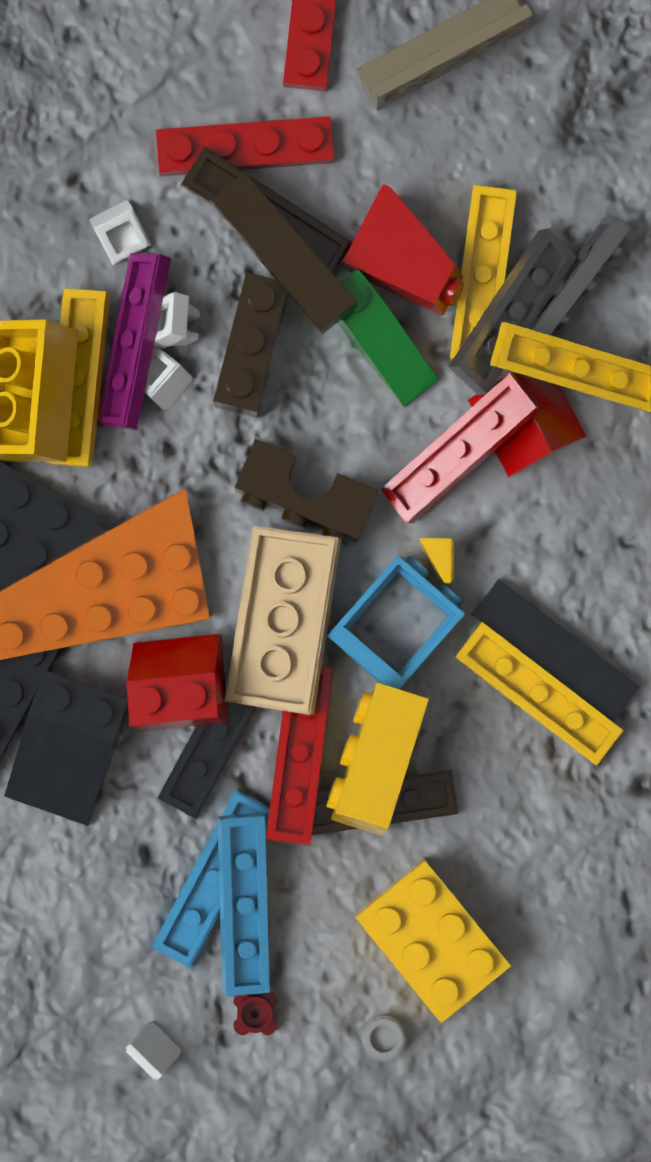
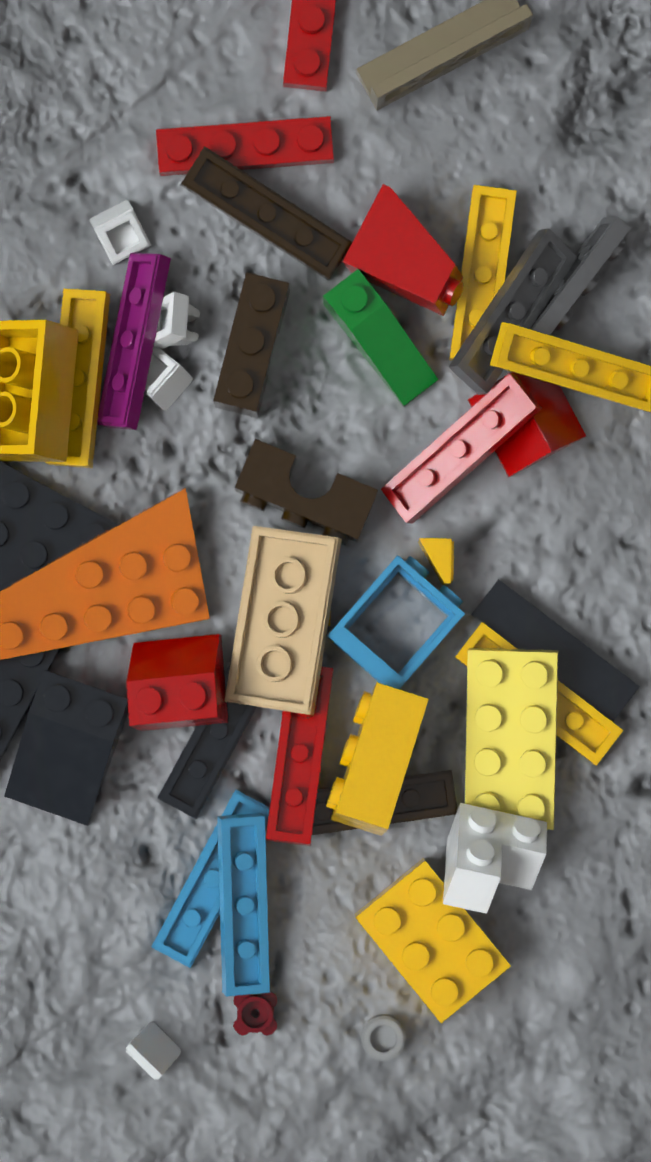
(283, 253): dark brown tile -> none
(489, 850): none -> white brick
(512, 731): none -> light yellow plate

